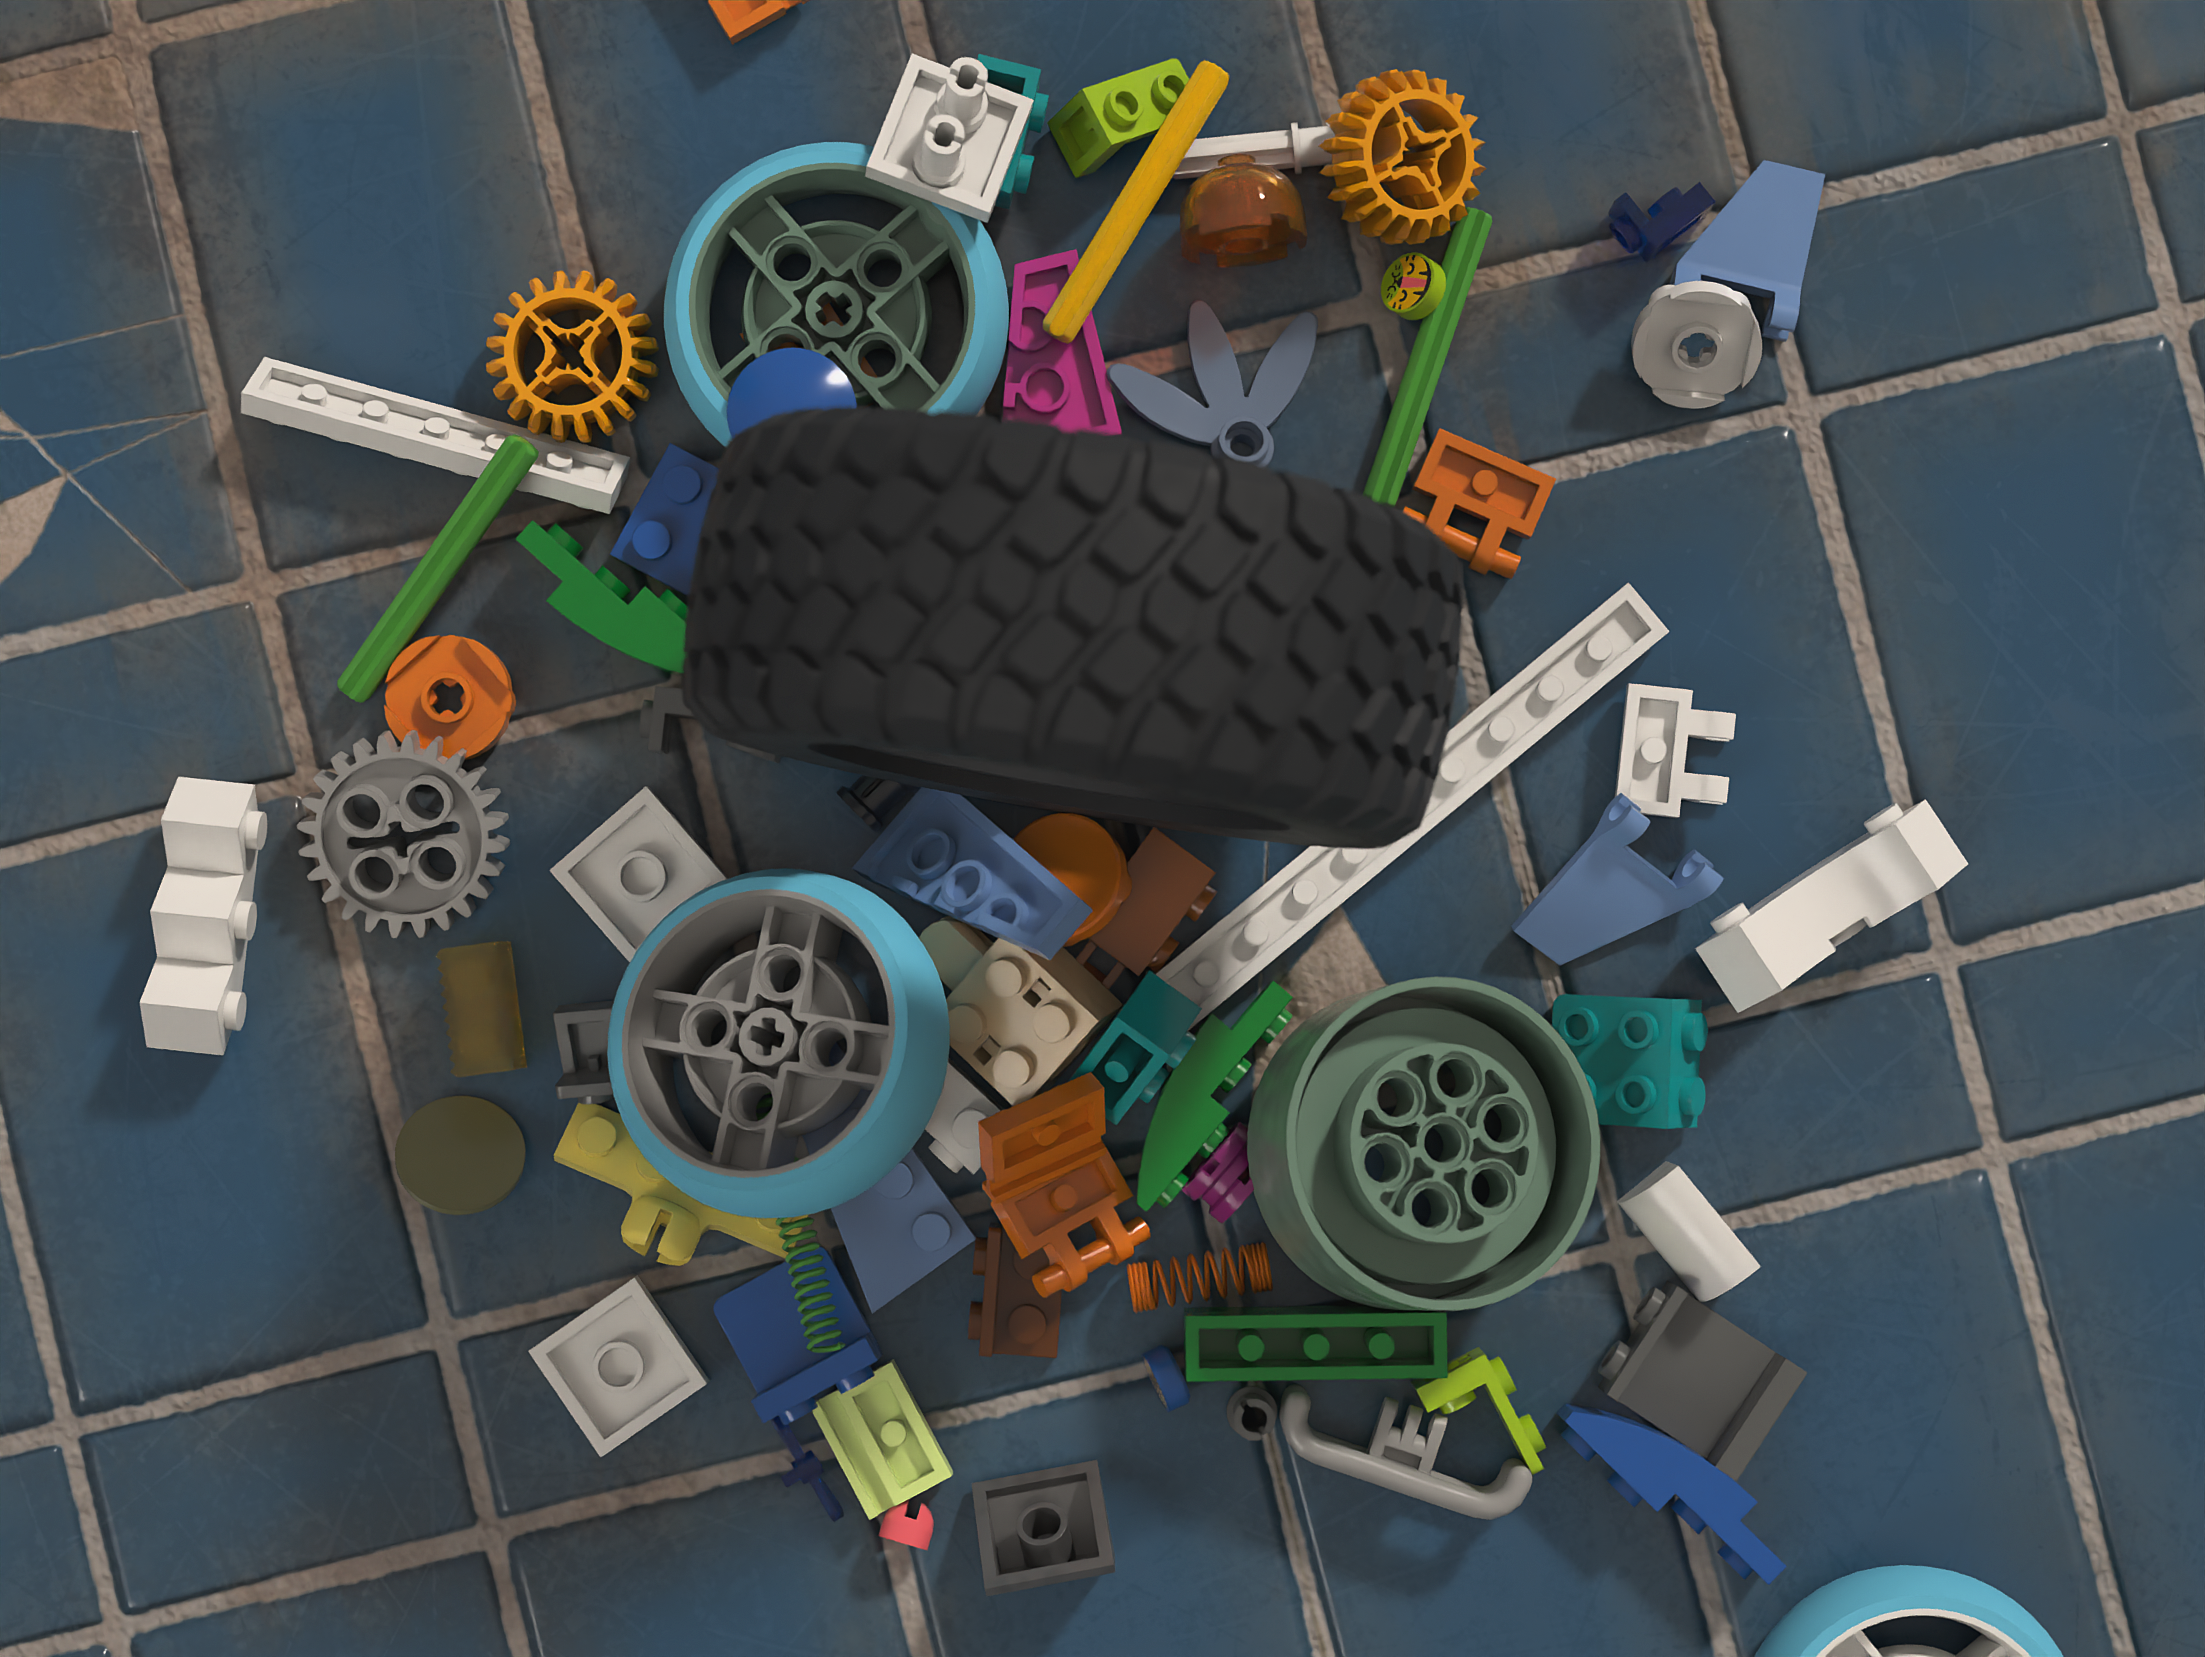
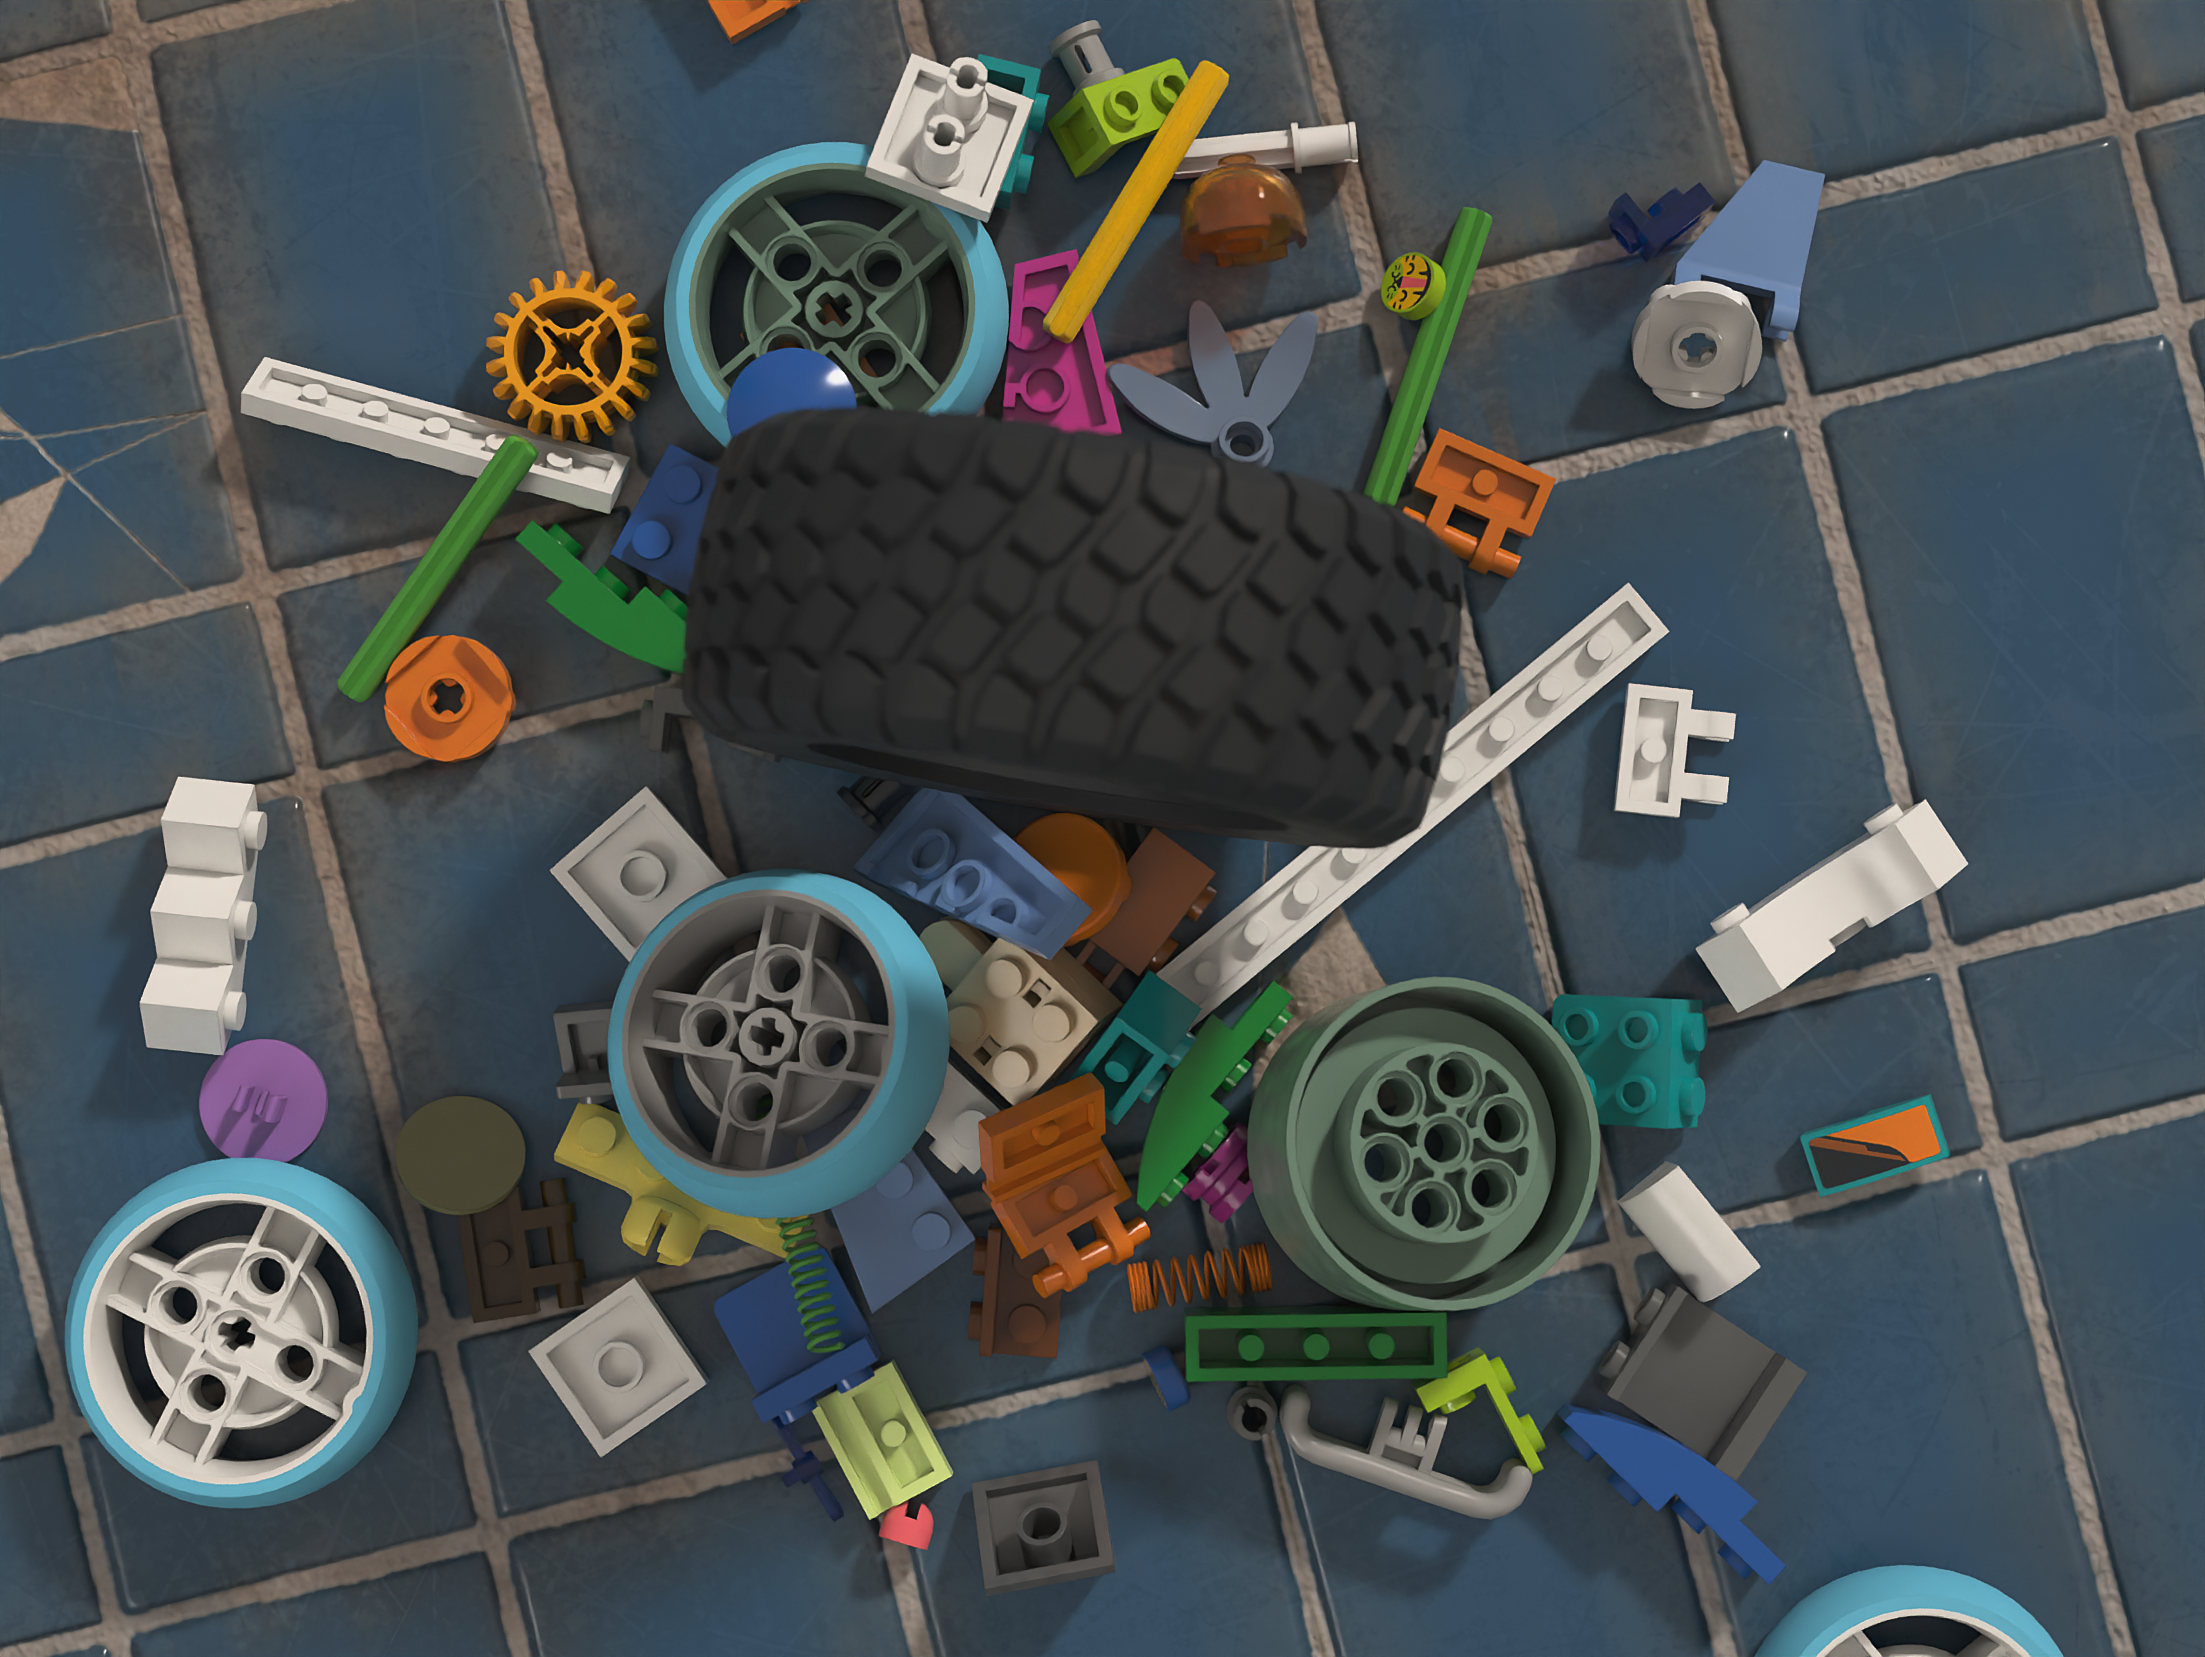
(133, 1278): none -> white wheel
(263, 1101): none -> medium lavender piece
(391, 780): light grey gear -> none
(482, 1008): clear yellow brick -> none
(500, 1255): none -> dark brown plate
(1079, 40): none -> light grey bush
(1372, 139): light orange gear -> none
(1610, 890): medium blue flag -> none
(1875, 1145): none -> slope

